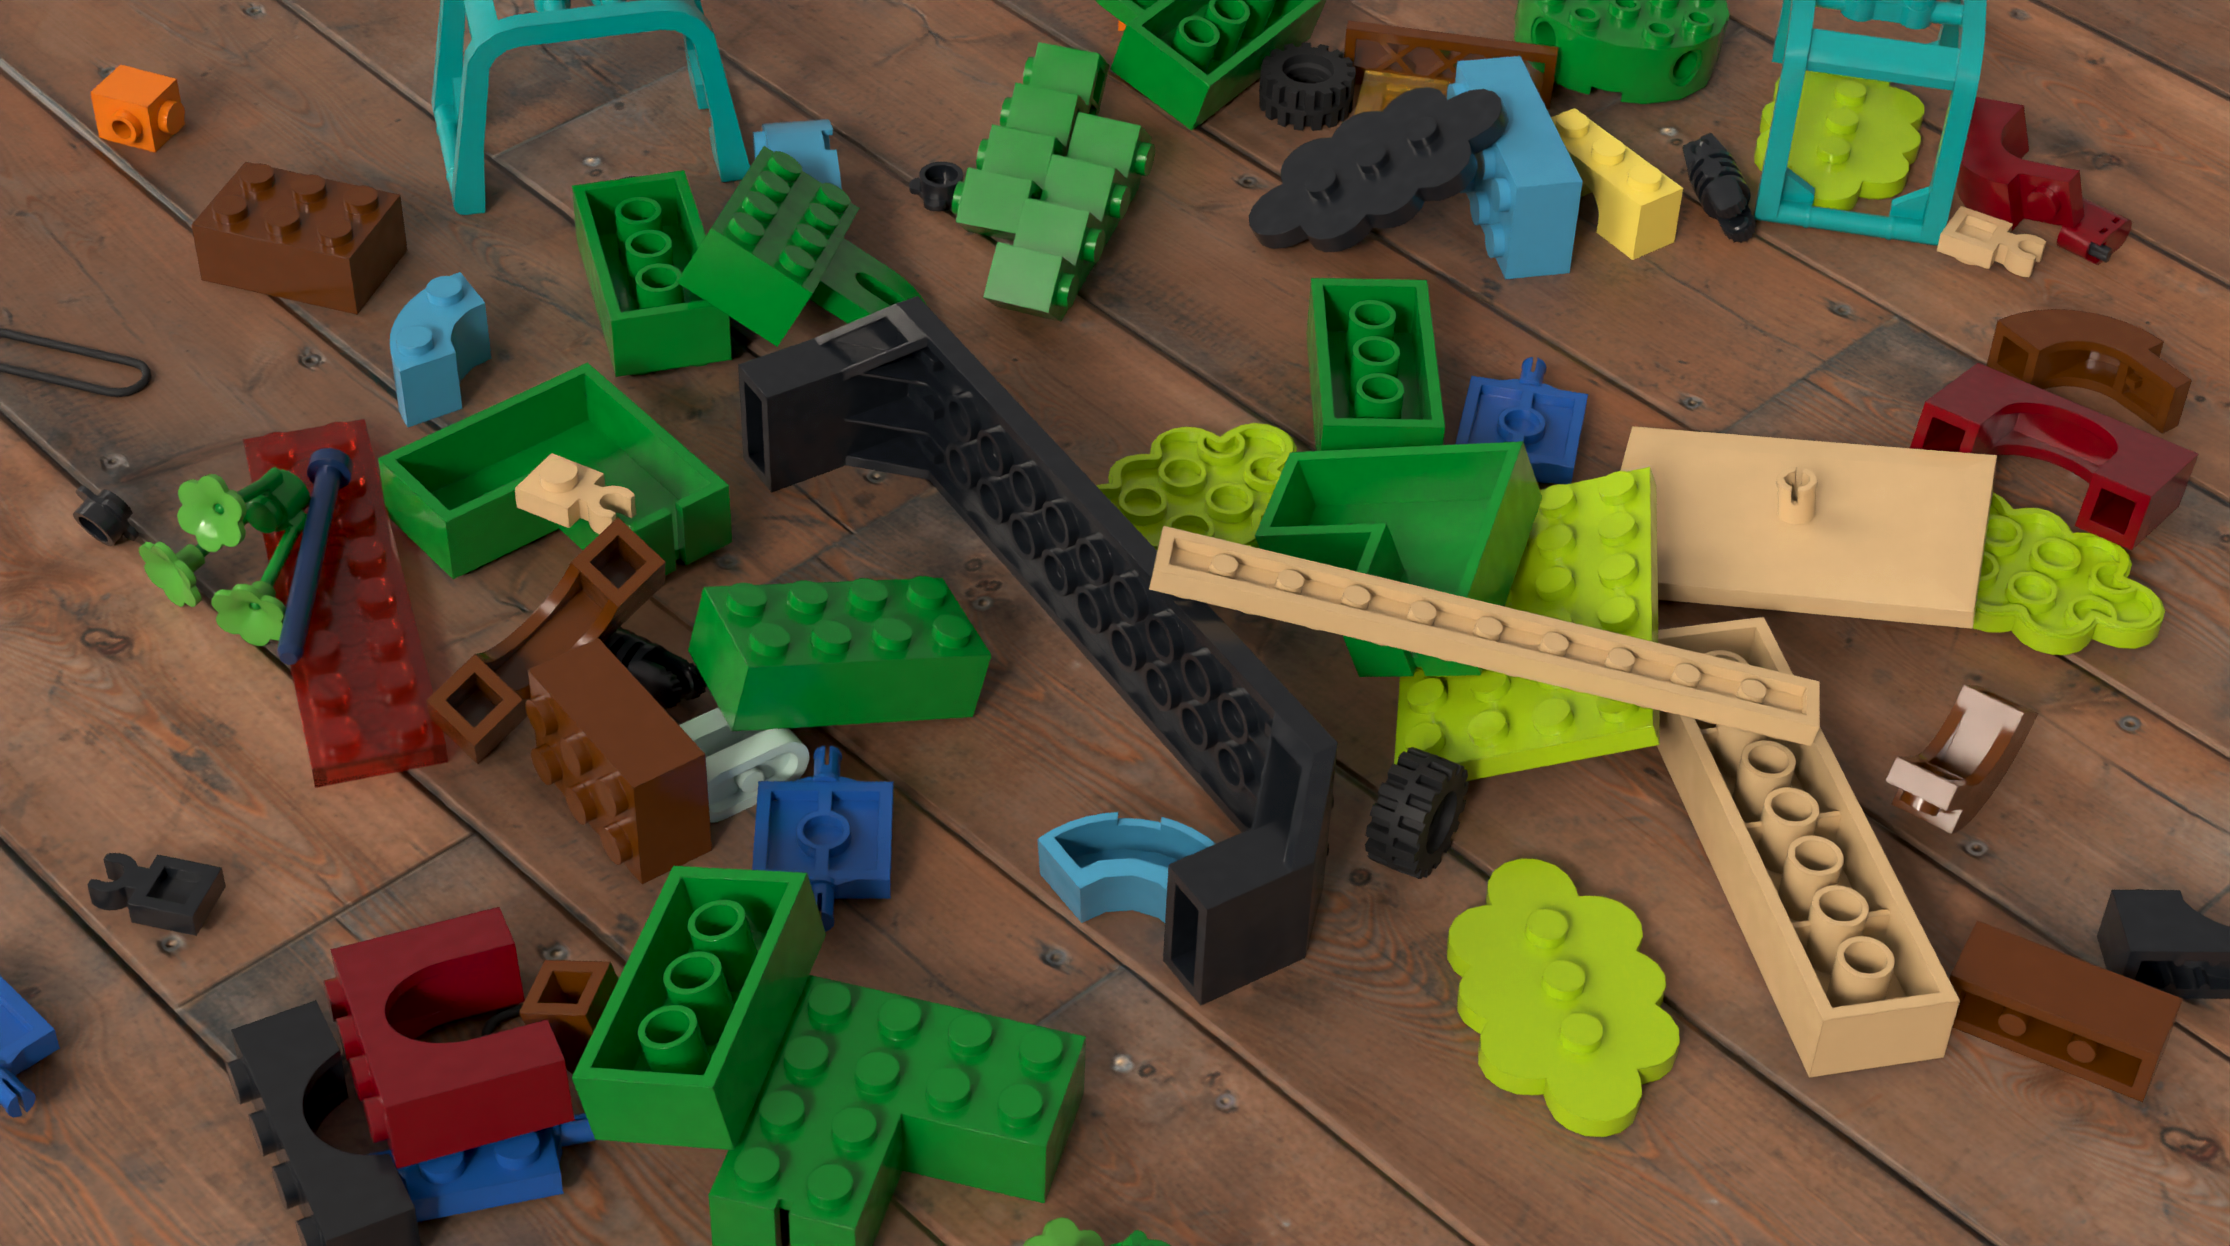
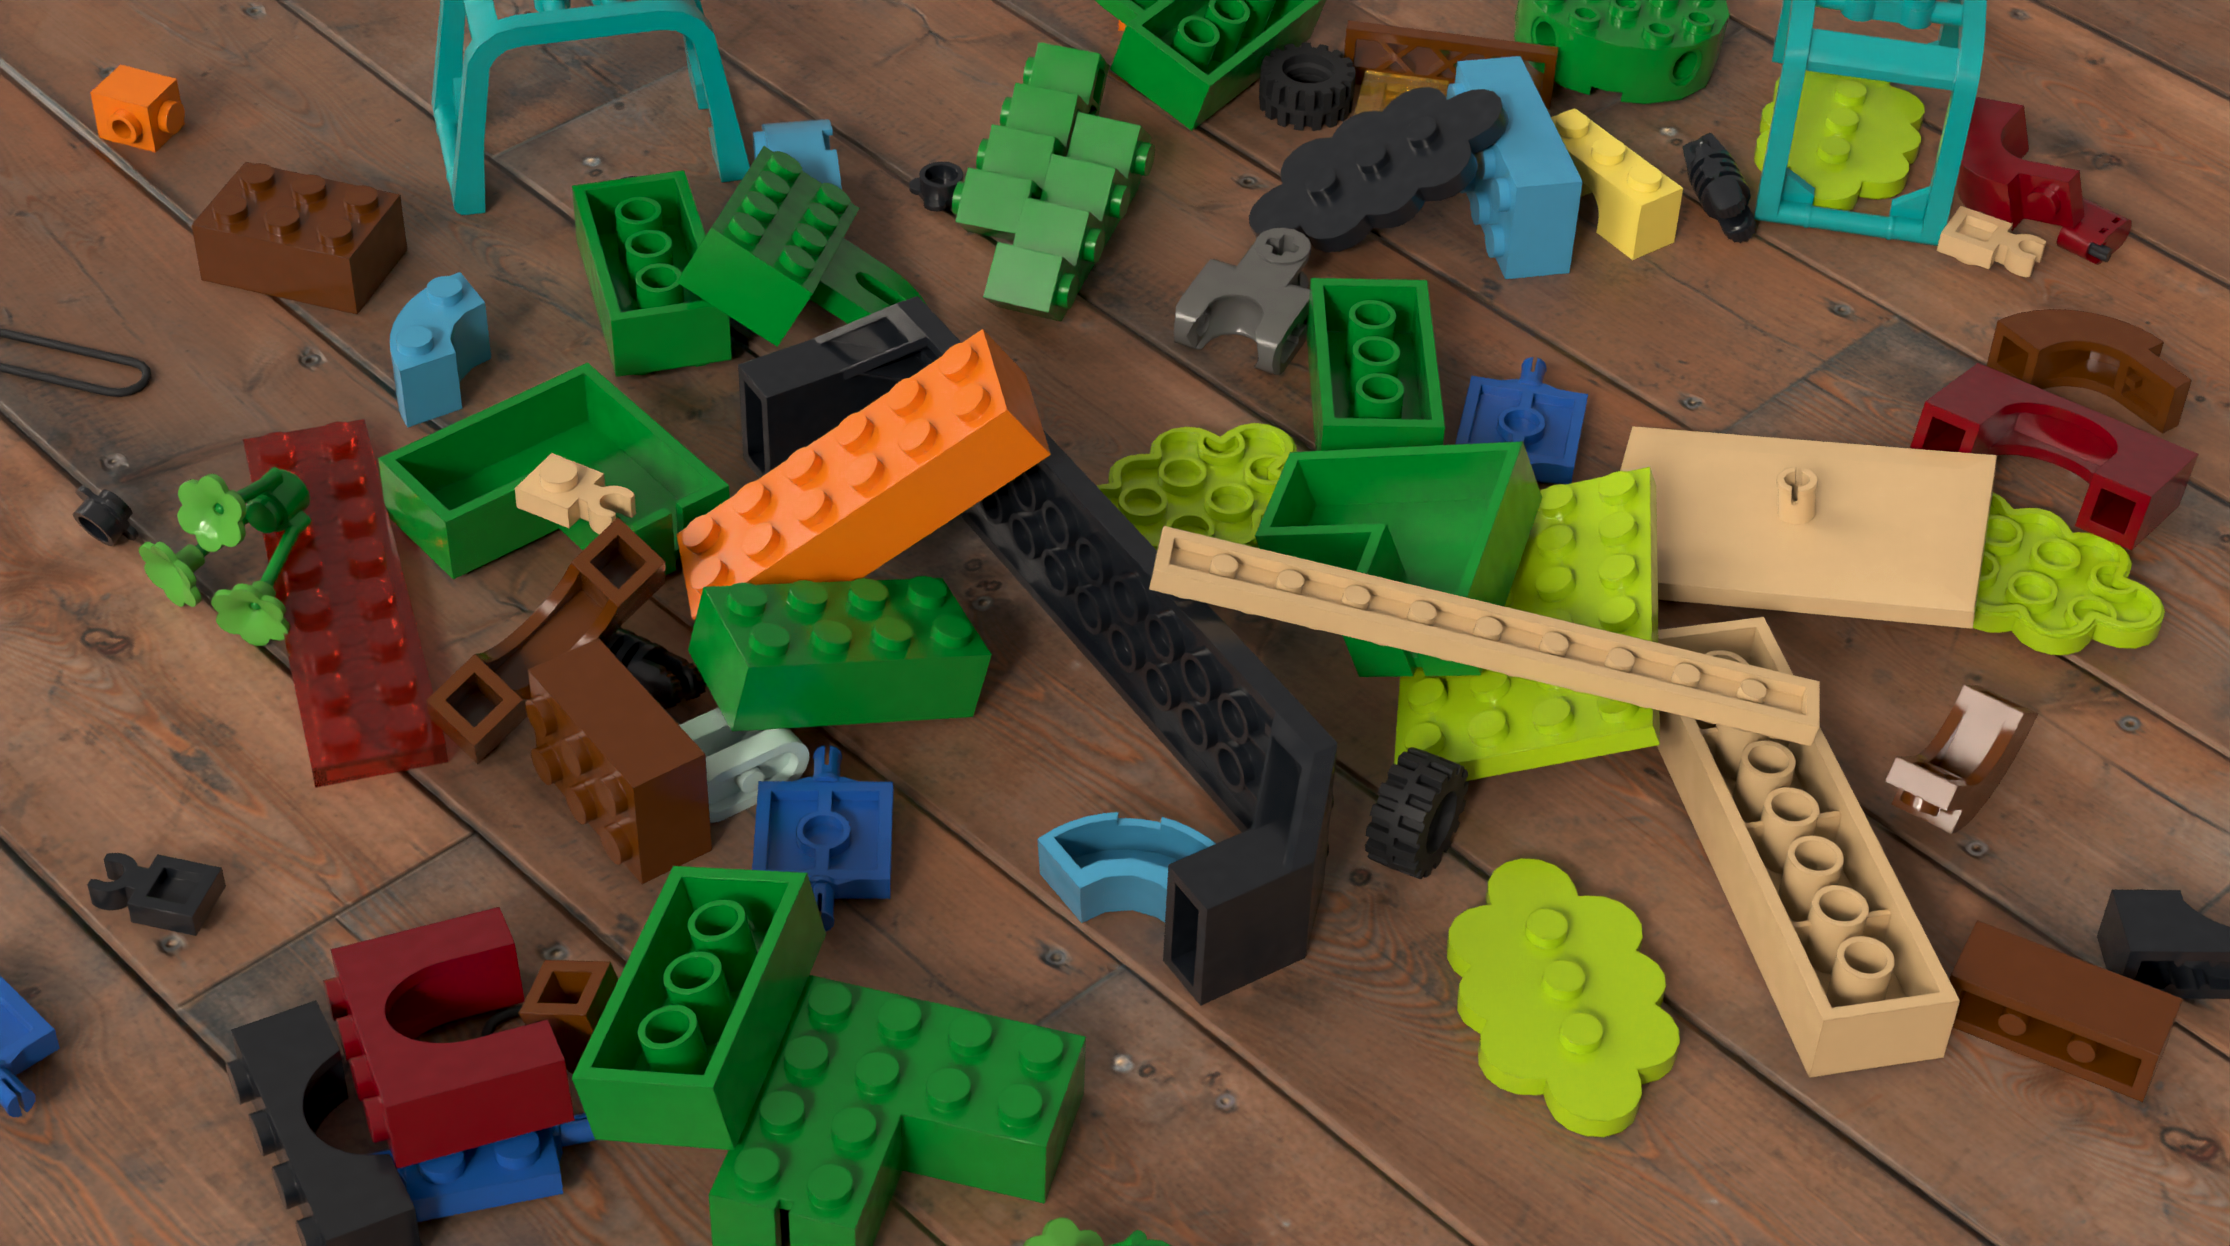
(329, 472): dark blue bar -> none
(875, 478): none -> orange brick
(1256, 299): none -> dark grey piece

